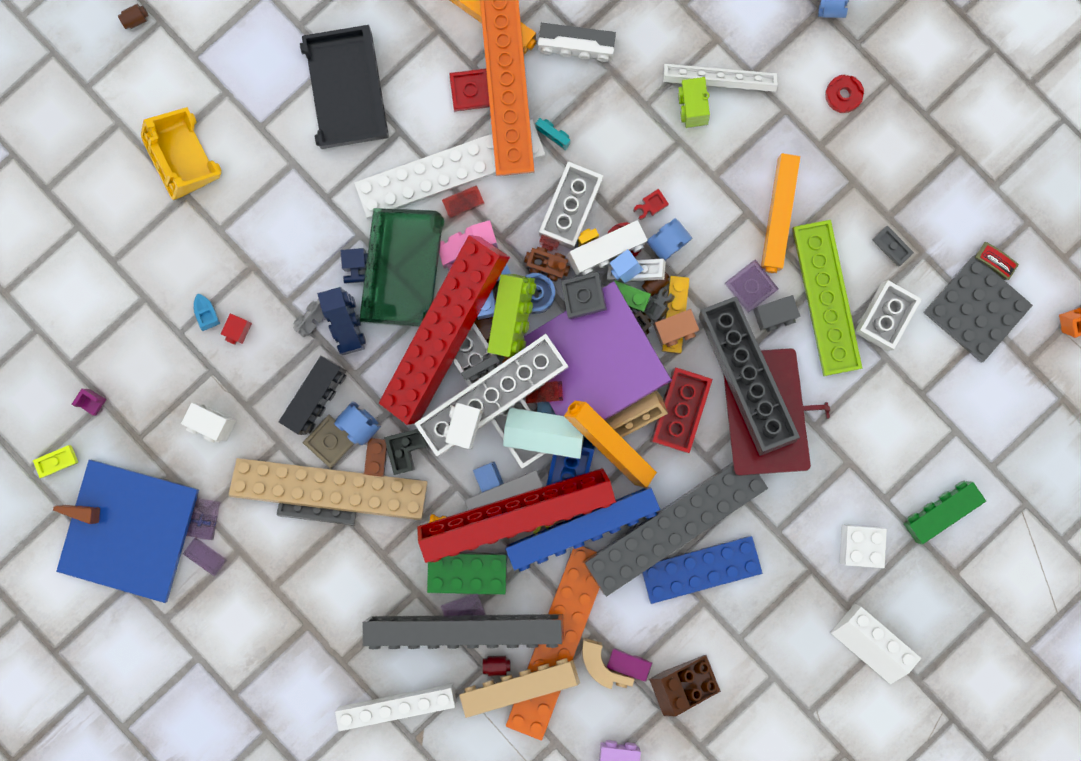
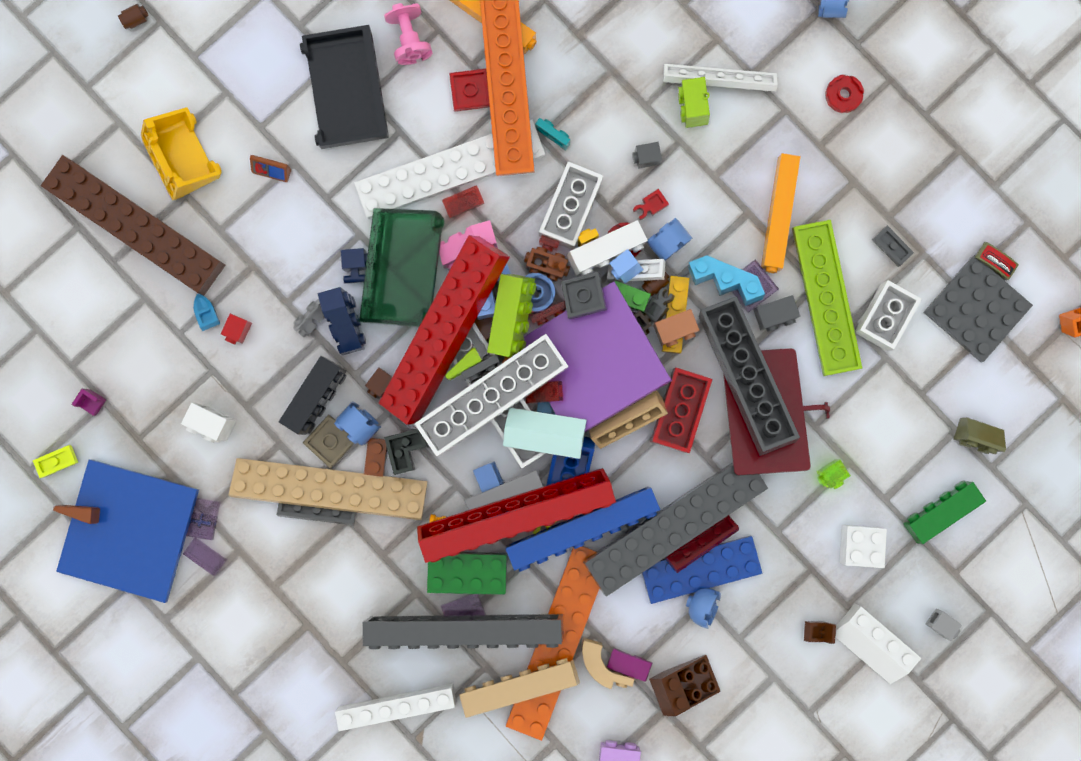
(133, 225): none -> reddish brown brick
(269, 168): none -> slope
(378, 383): none -> reddish brown brick
(411, 45): none -> bright pink piece
(463, 425): white brick -> none
(469, 360): none -> lime slope
(496, 666): dark red brick -> none
(541, 317): none -> clear red plate
(576, 41): piece -> none
(610, 443): light orange brick -> none
(647, 155): none -> dark grey brick
(702, 544): none -> dark red plate
(703, 606): none -> medium blue cylinder
(727, 278): none -> medium azure brick
(819, 632): none -> reddish brown bracket
(833, 474): none -> clear neon green brick
(944, 625): none -> light grey brick
(980, 435): none -> olive slope

